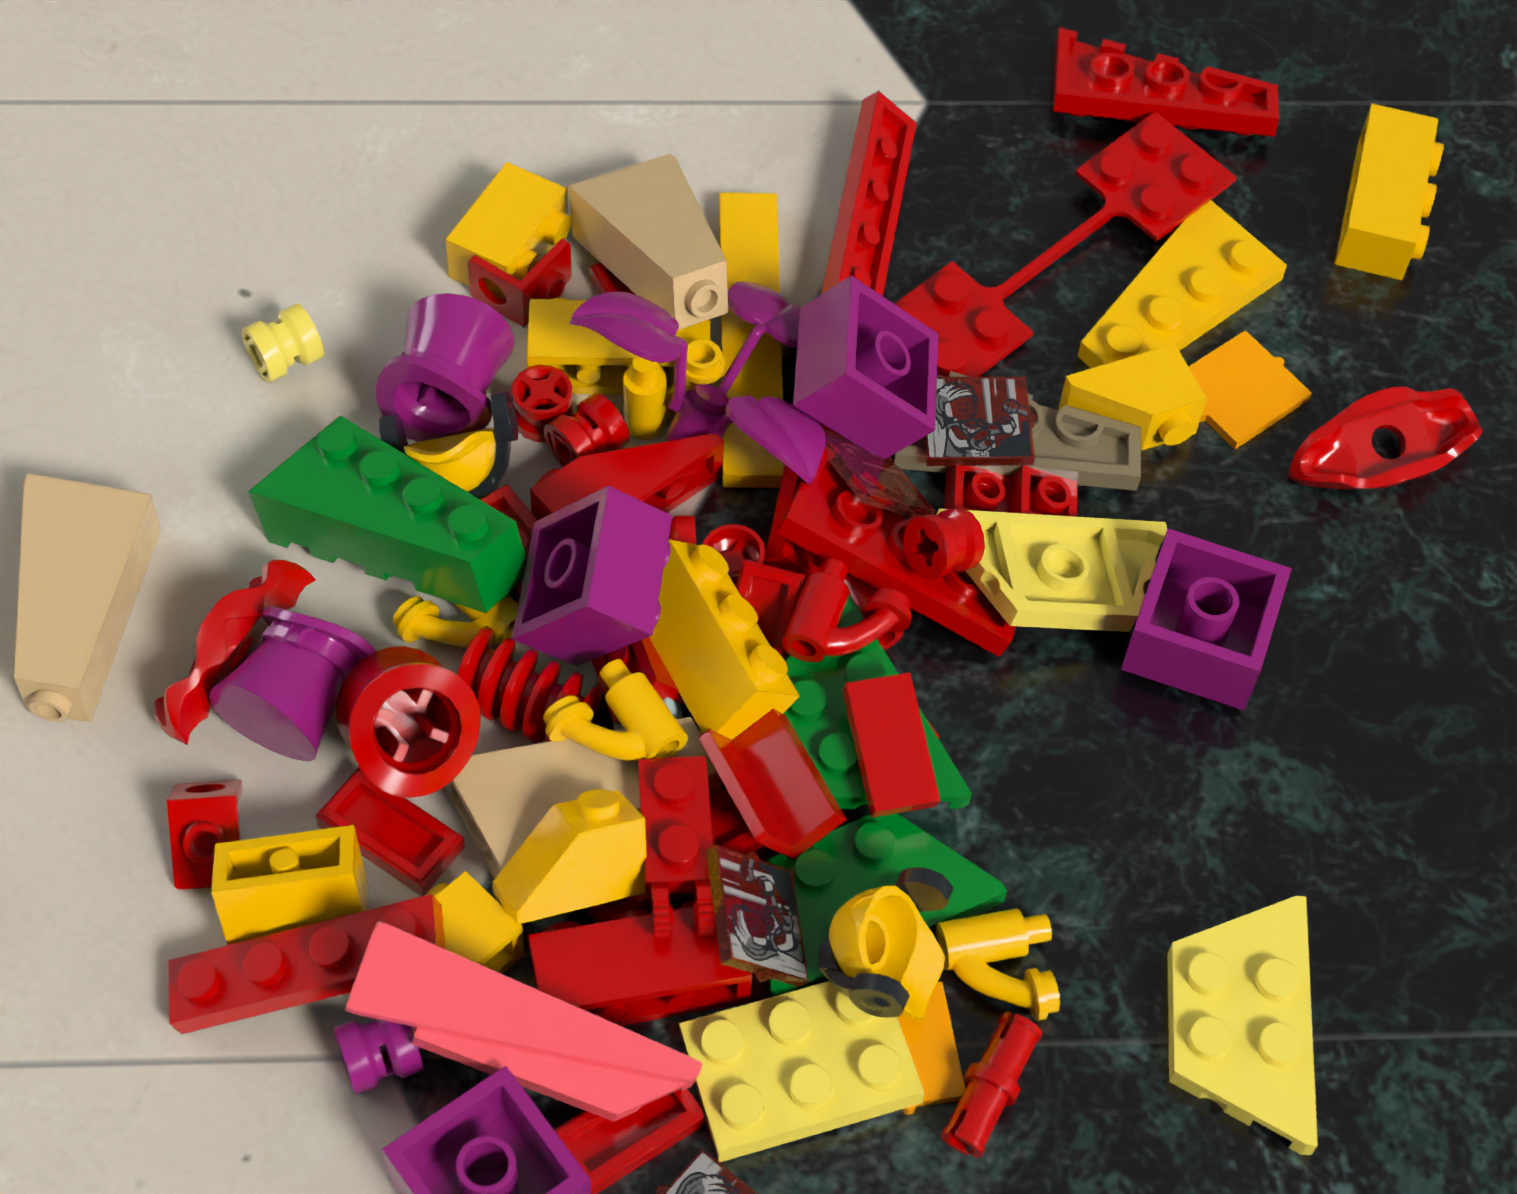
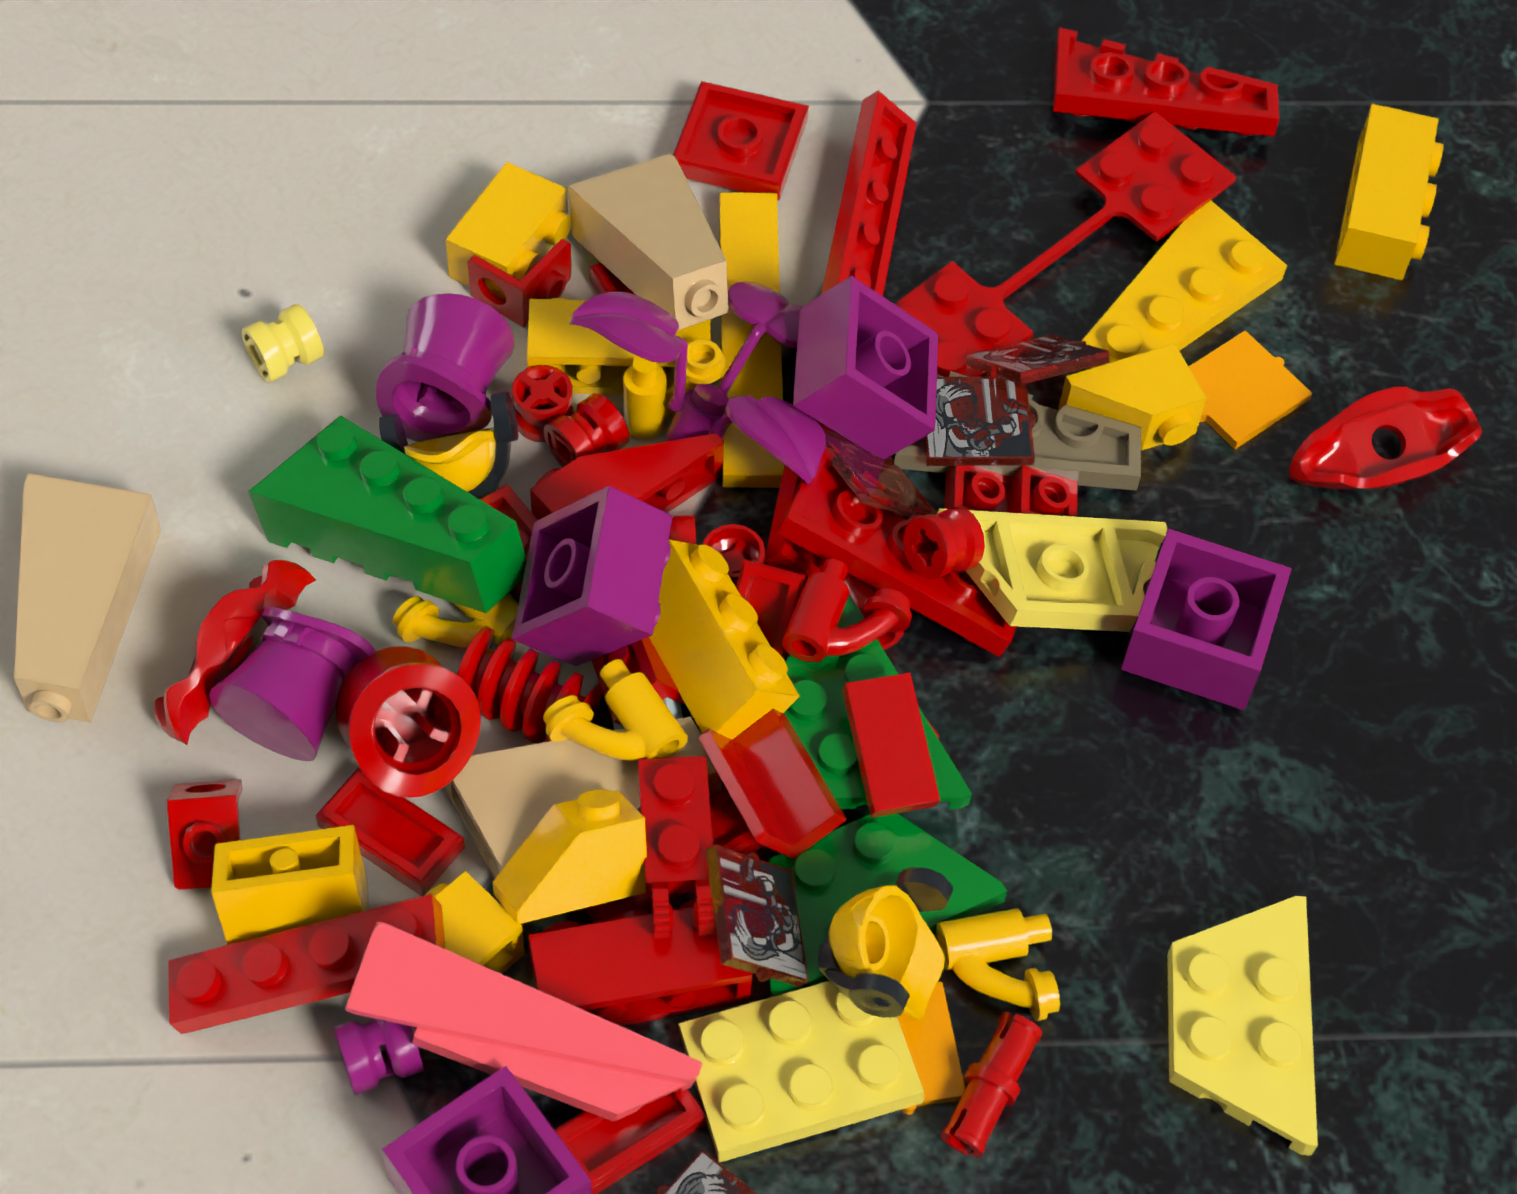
(740, 139): none -> red plate
(1037, 359): none -> clear red piece

